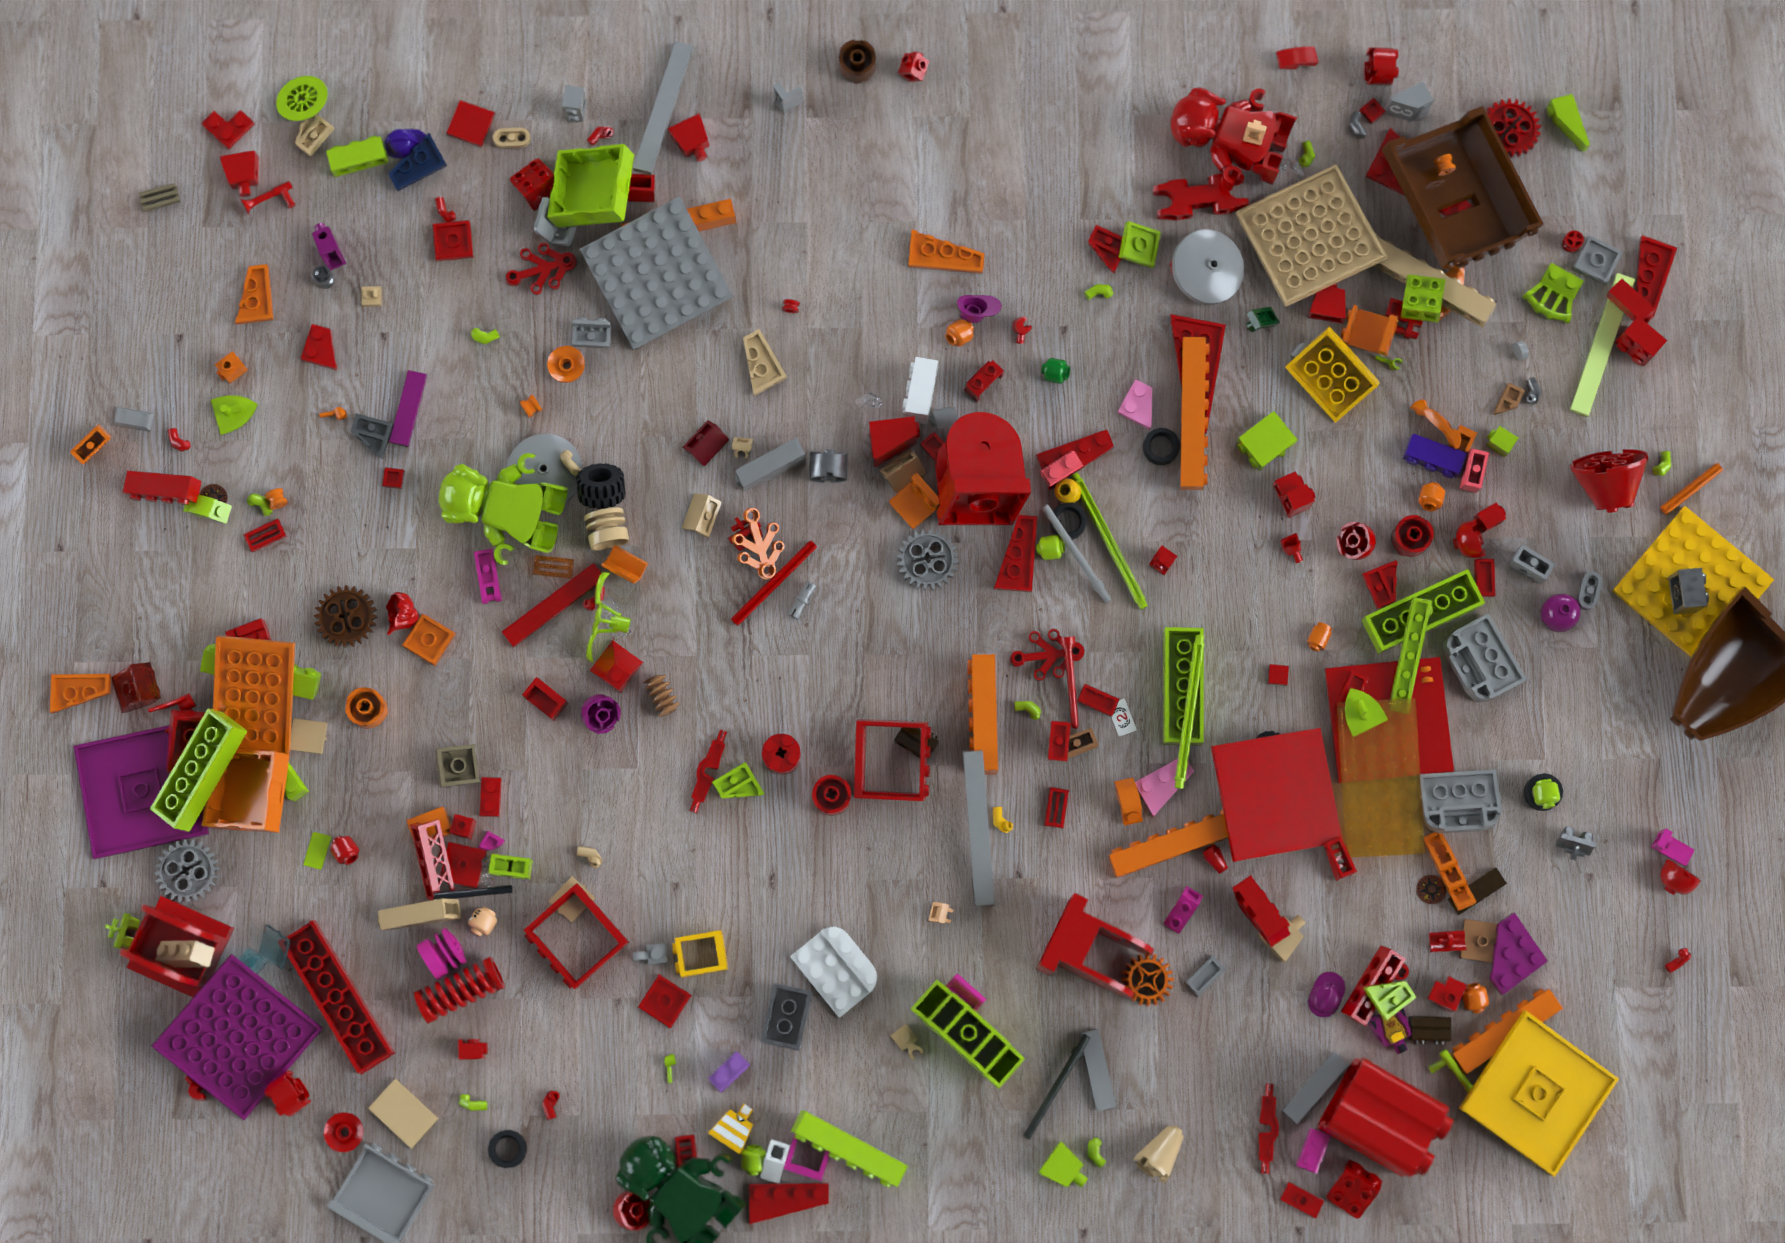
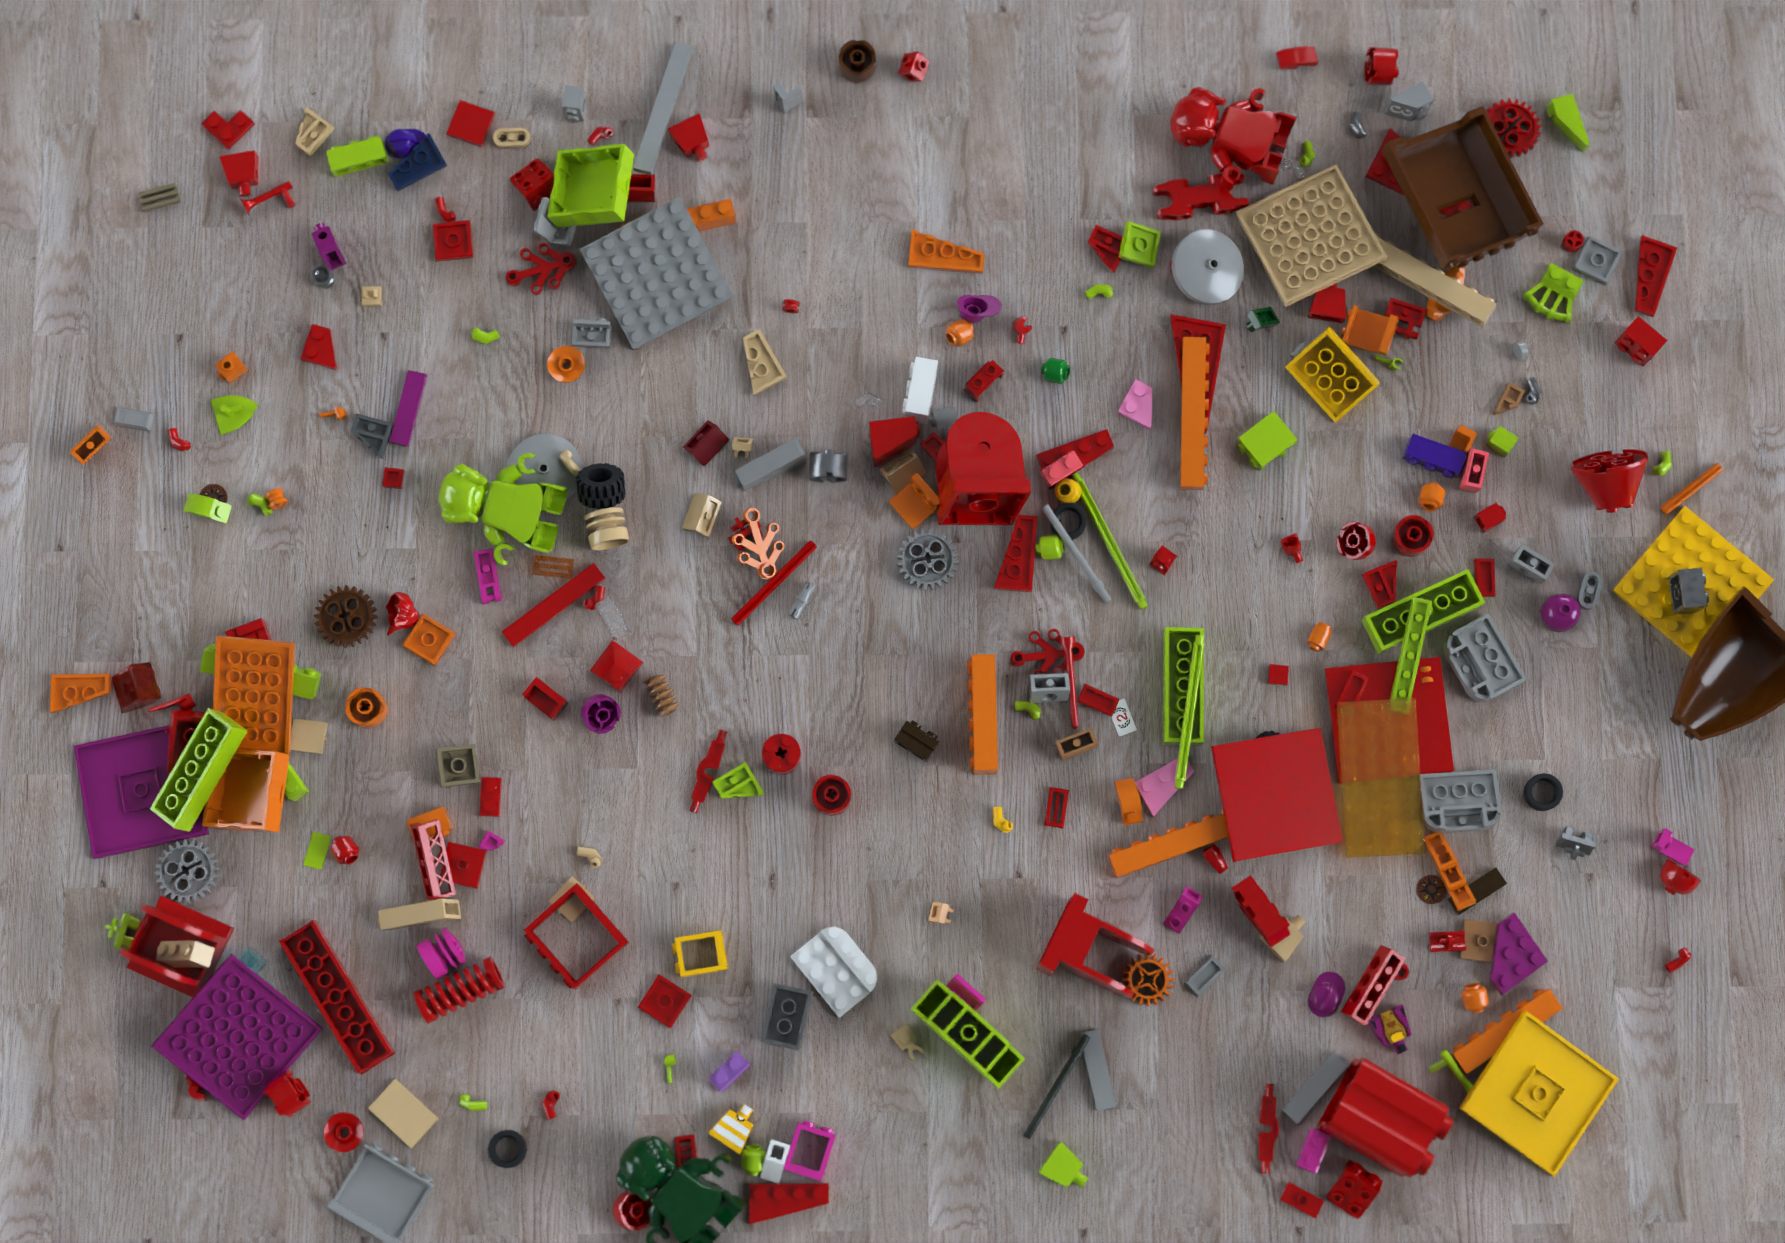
(161, 487): red brick -> none
(256, 297): orange wing -> none
(274, 946): clear light blue piece -> none
(282, 534): red tile -> none
(311, 90): lime piece -> none
(463, 826): red brick -> none
(472, 1049): red brick -> none
(473, 892): black bar -> none
(482, 921): light nougat head -> none
(486, 878): clear arm -> none
(510, 866): lime brick -> none
(530, 406): orange wheel -> none
(617, 623): lime plant -> none
(625, 564): orange panel -> none
(654, 954): light grey plate -> none
(848, 1148): lime brick -> none
(860, 761): red window -> none
(978, 827): light grey tile -> none
(1048, 688): none -> light grey brick
(1059, 741): red plate -> none
(1093, 1152): lime arm -> none
(1160, 1154): tan cone -> none
(1161, 432): black tyre -> none
(1254, 132): light nougat tile -> none
(1294, 494): red brick -> none
(1348, 863): red slope -> none
(1362, 712): lime shield -> none
(1372, 110): red tile -> none
(1390, 997): lime wing -> none
(1423, 298): lime bracket -> none
(1430, 1029): dark brown brick -> none
(1444, 164): orange wheel -> none
(1448, 994): red brick -> none
(1452, 435): orange piece -> none
(1469, 540): red cylinder -> none
(1546, 793): lime head -> none
(1598, 354): yellowish green tile -> none
(1630, 301): red brick -> none

